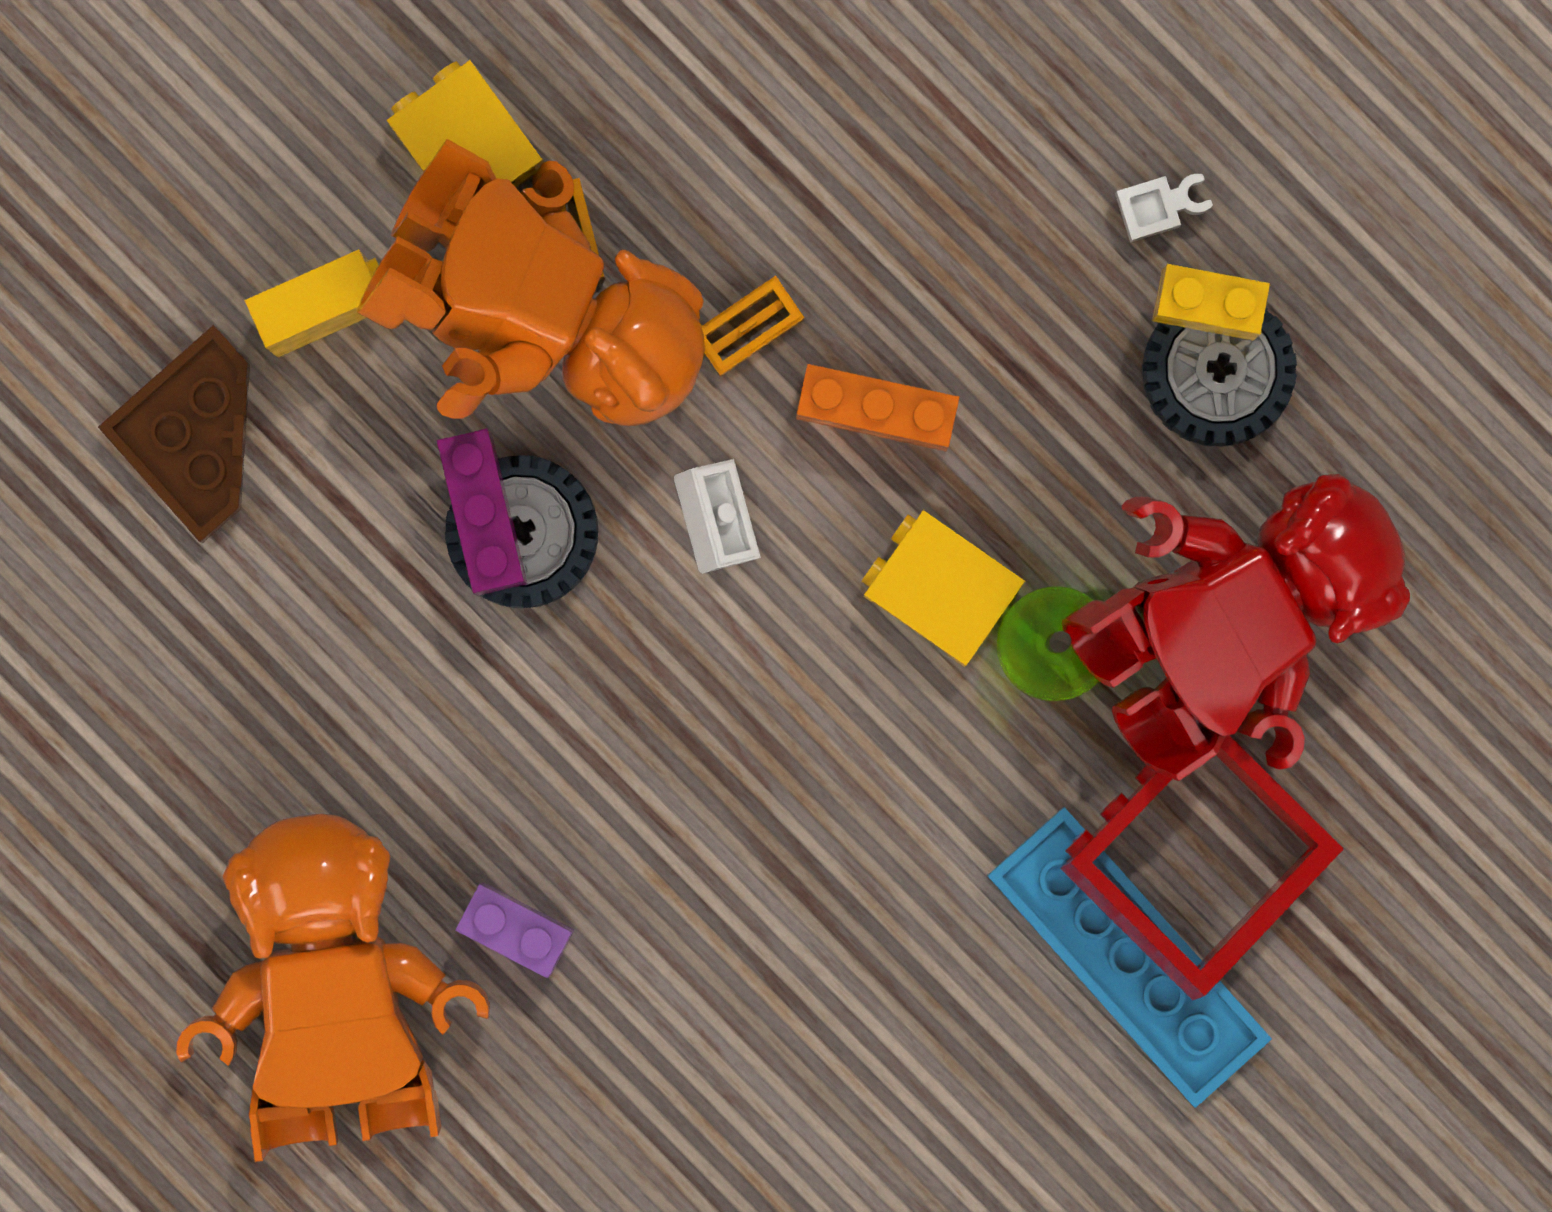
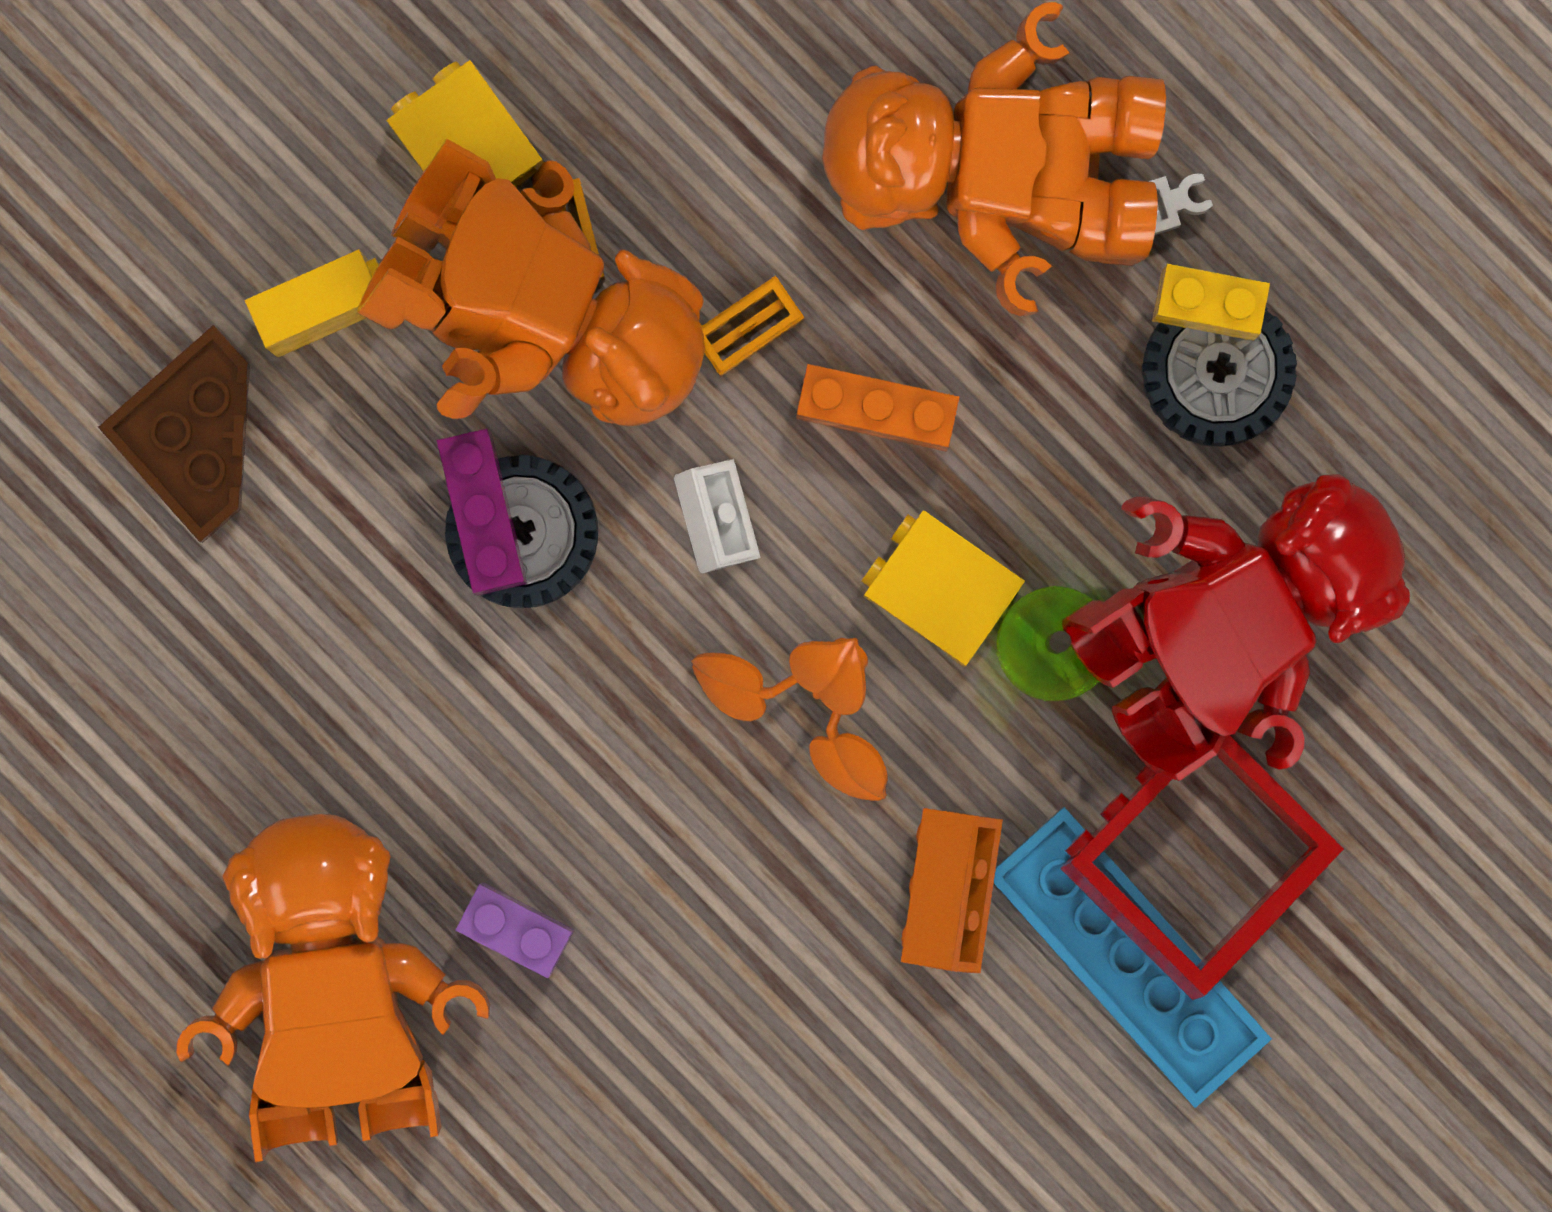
(836, 677): none -> orange plant
(951, 891): none -> orange brick
(1005, 156): none -> orange piece

